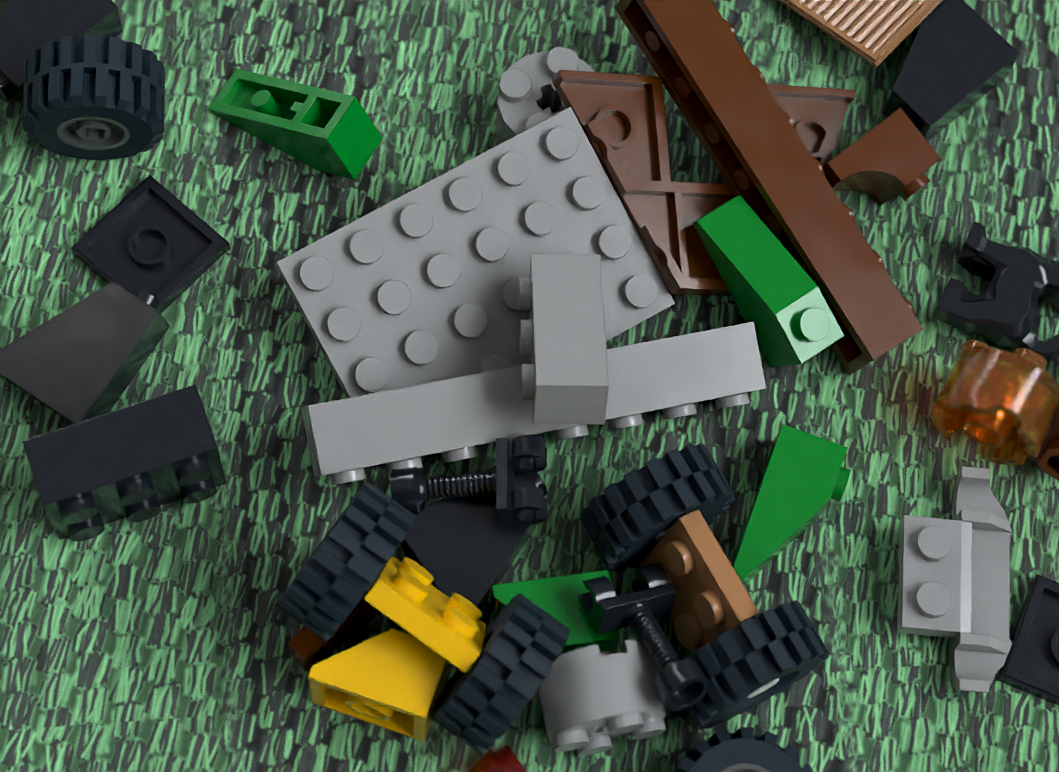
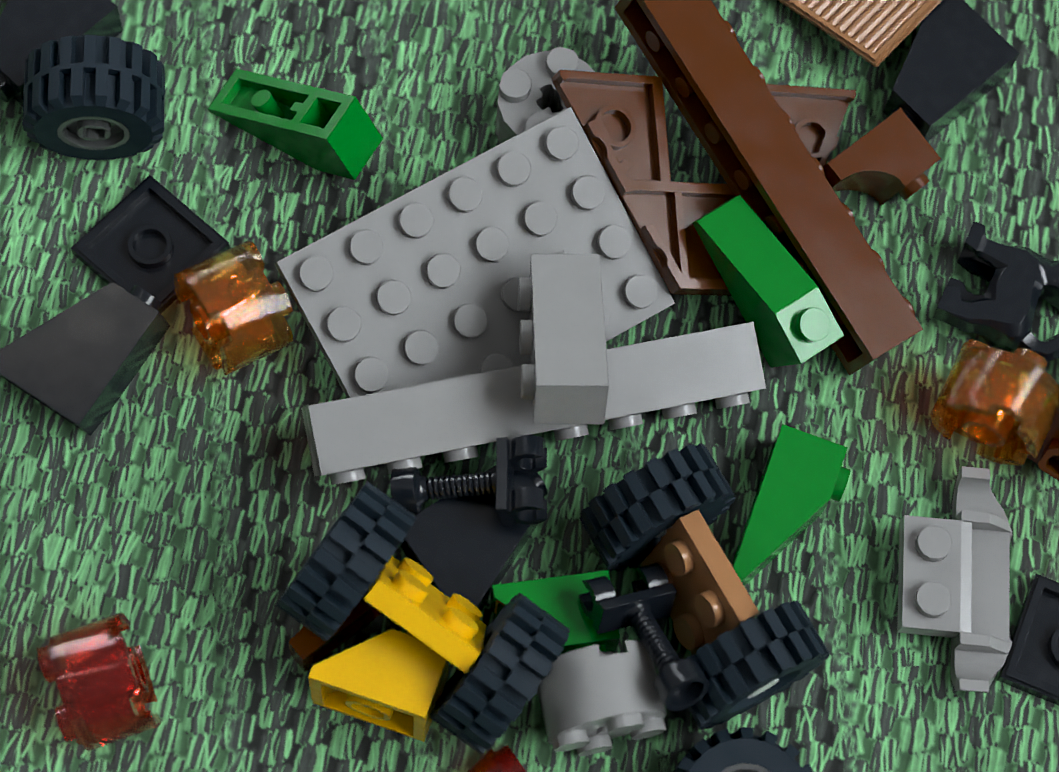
(99, 683): none -> clear red brick
(126, 464): black brick -> none
(235, 307): none -> clear orange brick

